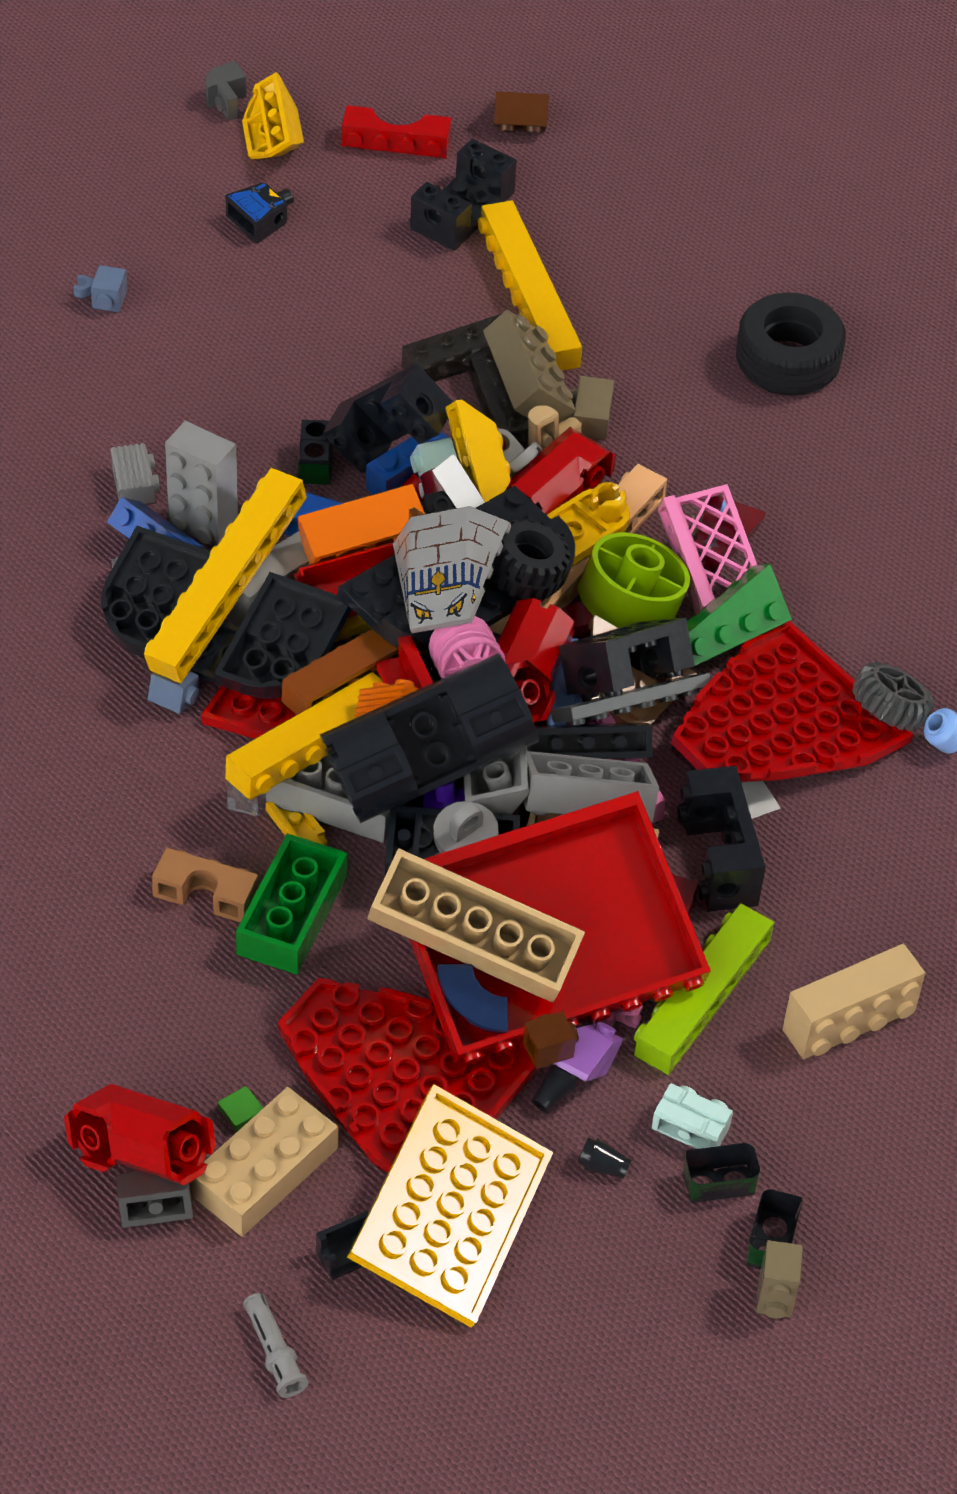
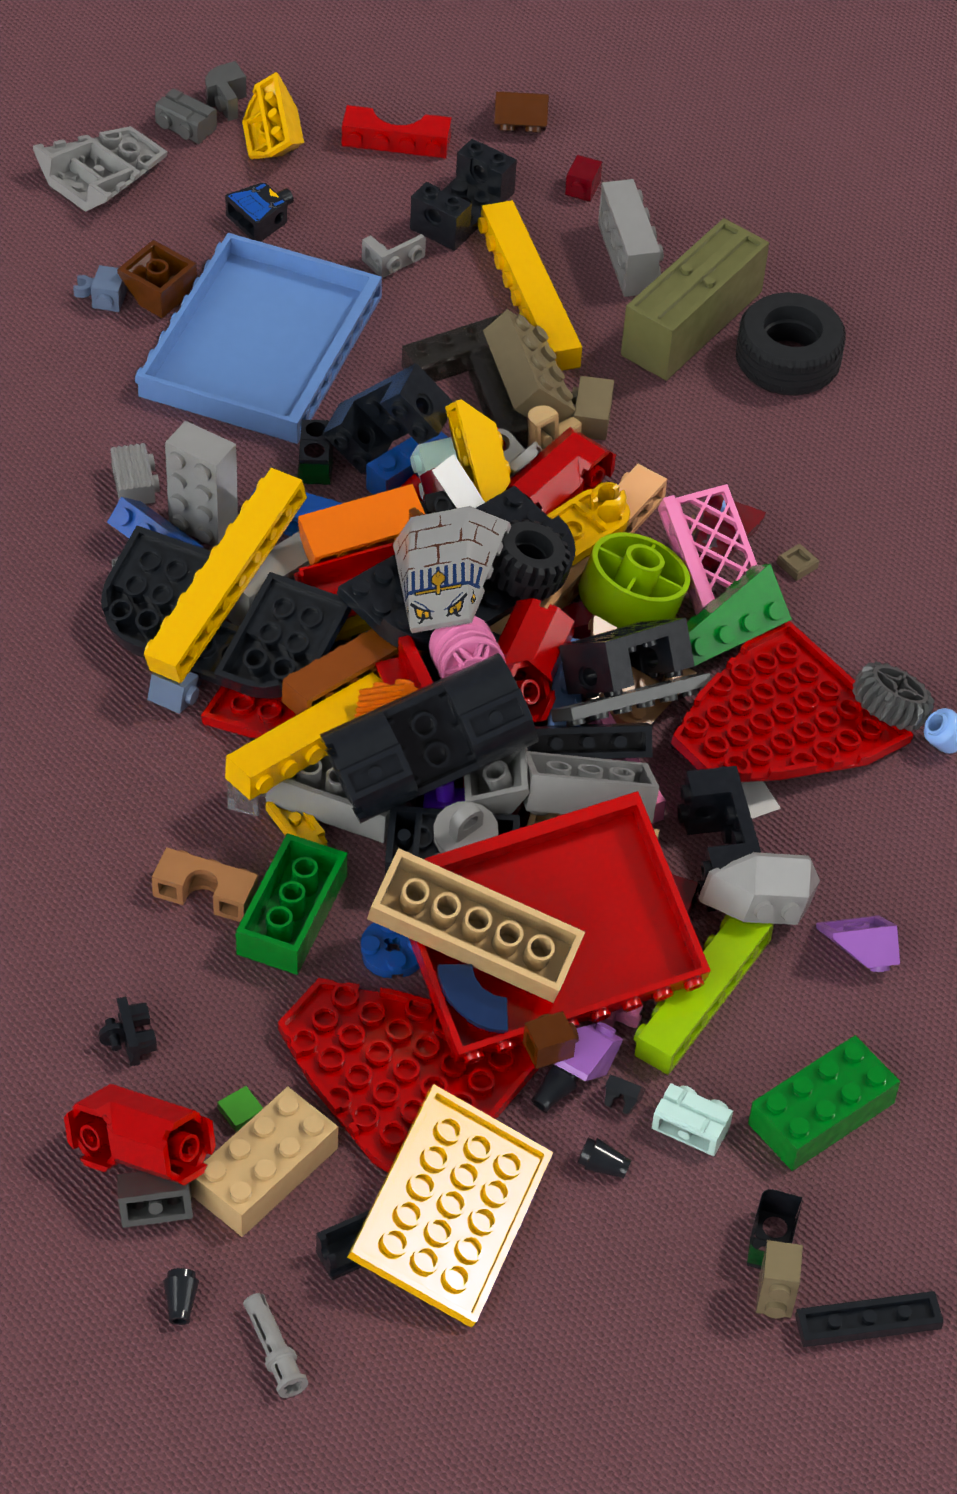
(98, 167): none -> light grey wedge
(135, 1042): none -> black hips
(158, 277): none -> reddish brown slope
(180, 1294): none -> black cone
(185, 116): none -> dark grey brick
(260, 337): none -> medium blue panel
(386, 261): none -> light grey bracket
(386, 963): none -> blue plate
(583, 178): none -> dark red brick
(616, 1087): none -> black tile
(629, 236): none -> light grey brick
(694, 299): none -> olive brick
(704, 1161): black piece -> none
(763, 888): none -> light grey wedge
(798, 562): none -> dark tan tile
(823, 1102): none -> green brick
(853, 1001): tan brick -> none
(866, 939): none -> medium lavender slope
(869, 1319): none -> black plate

